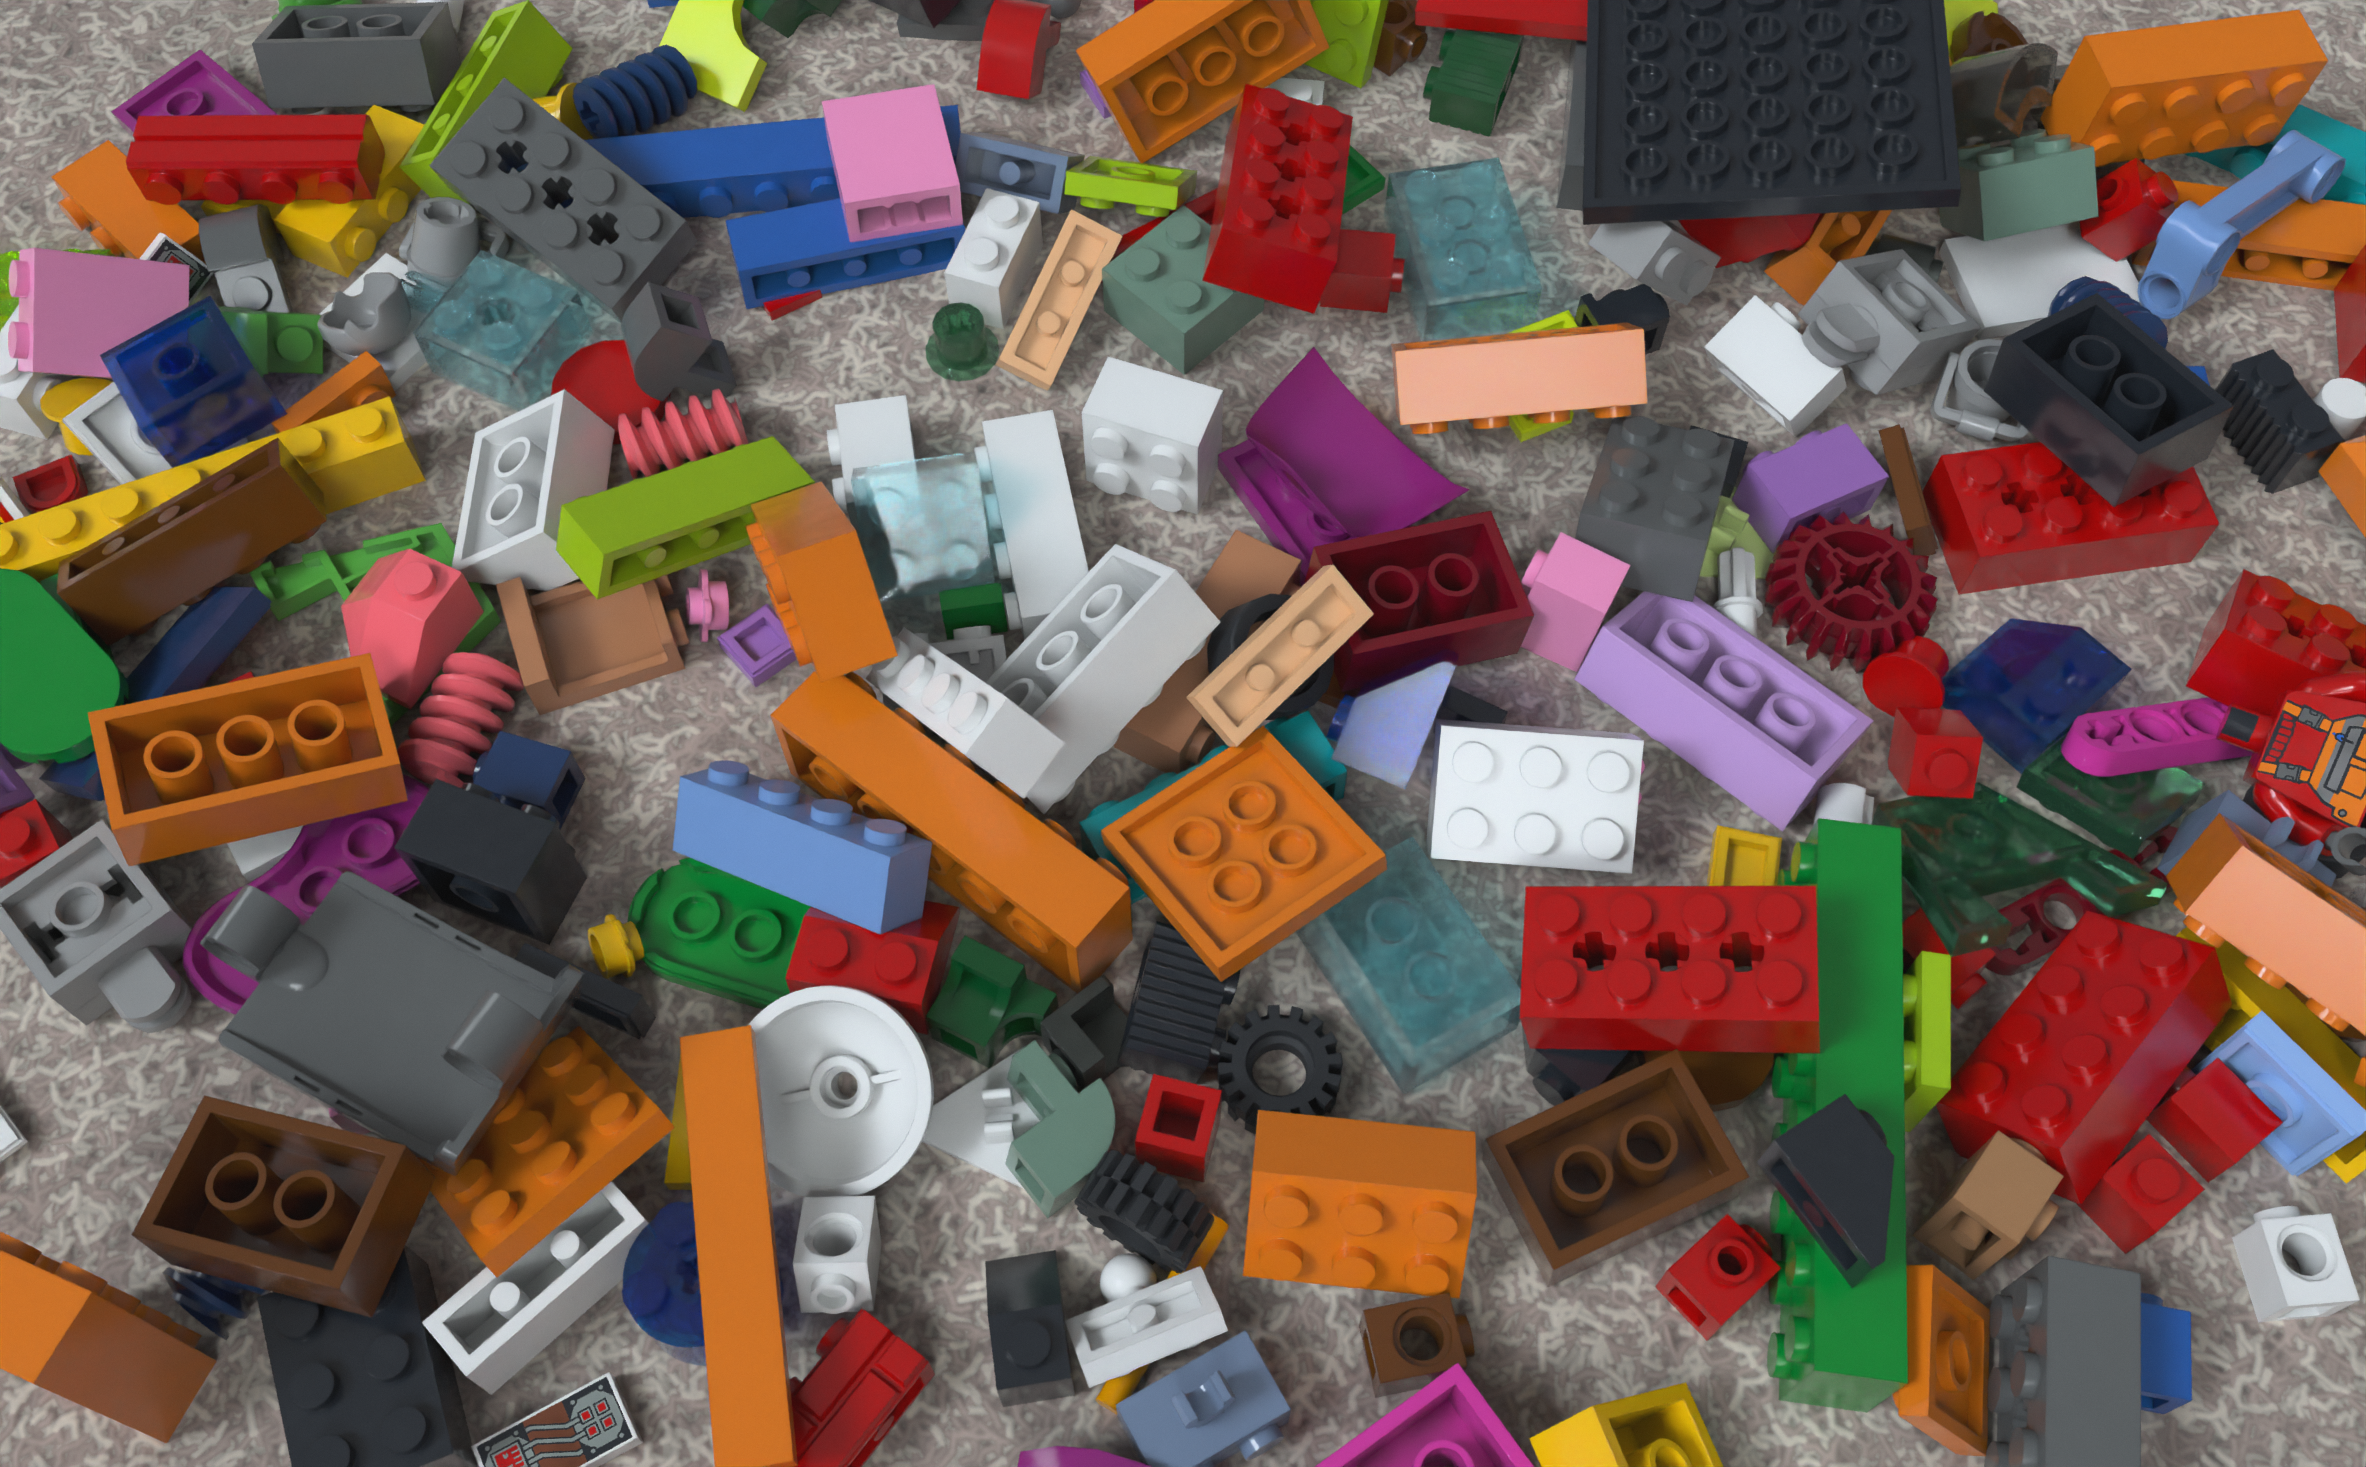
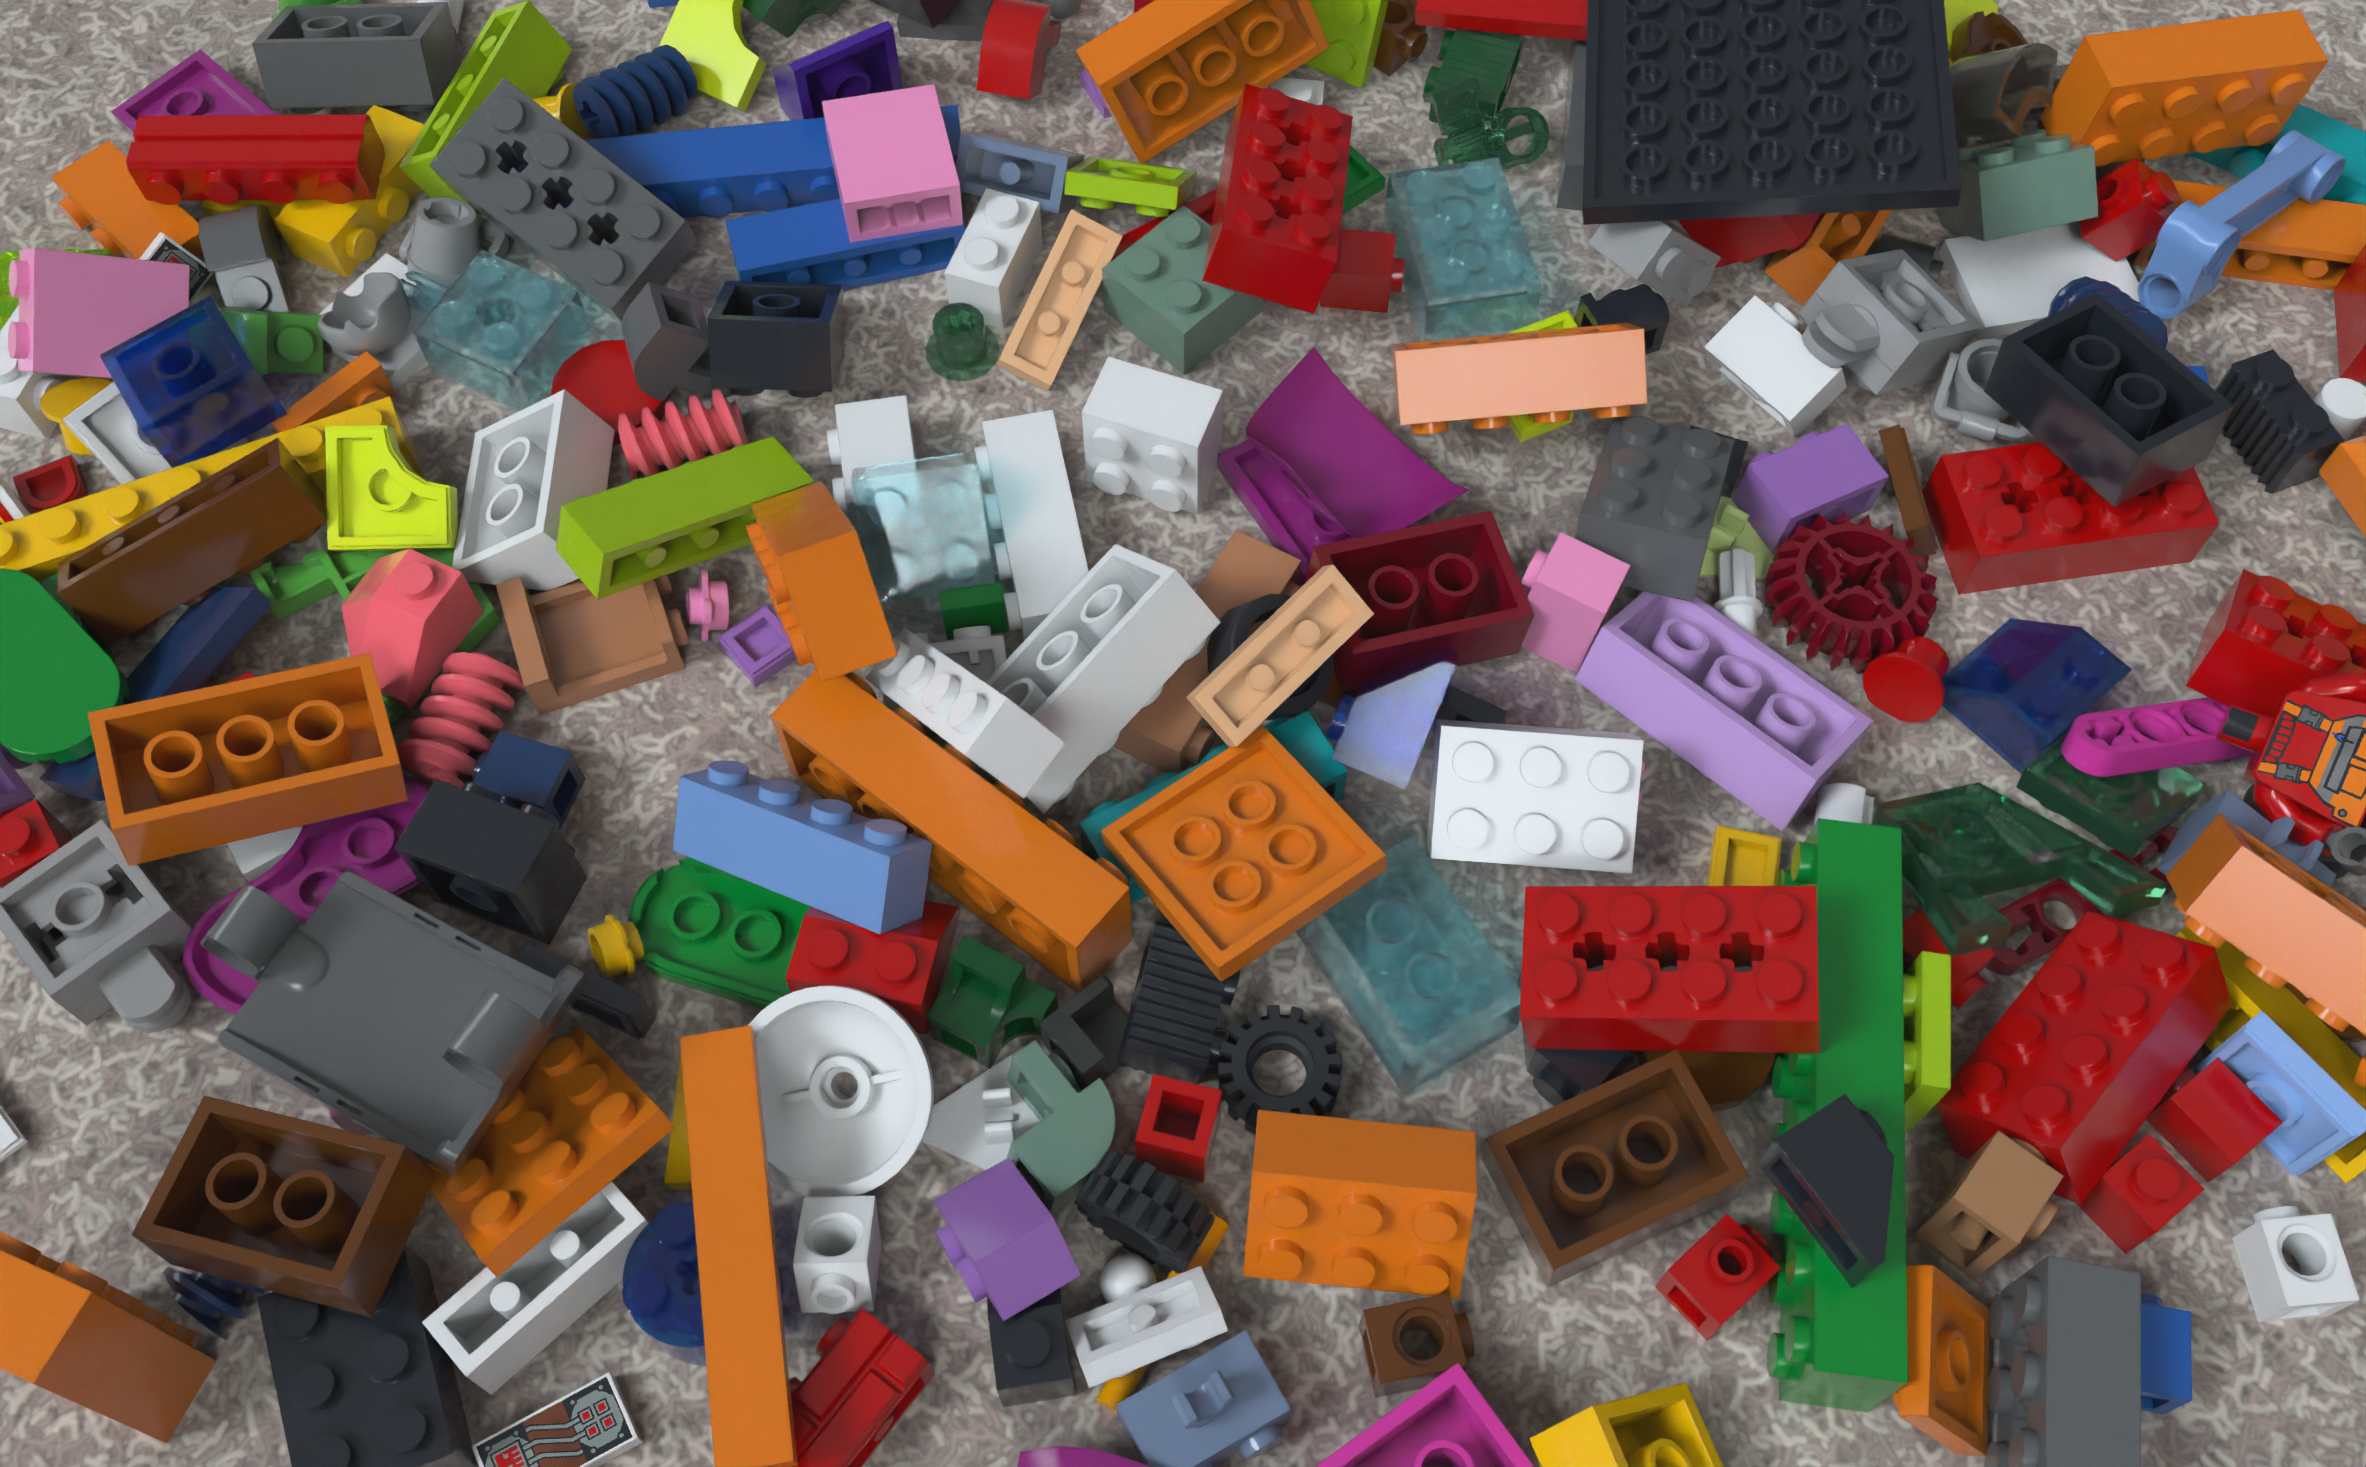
(379, 499): none -> neon yellow tile
(776, 337): none -> black brick
(843, 69): none -> dark purple slope
(1003, 1240): none -> medium lavender brick
(1476, 136): none -> clear green piece
(1934, 752): red brick -> none

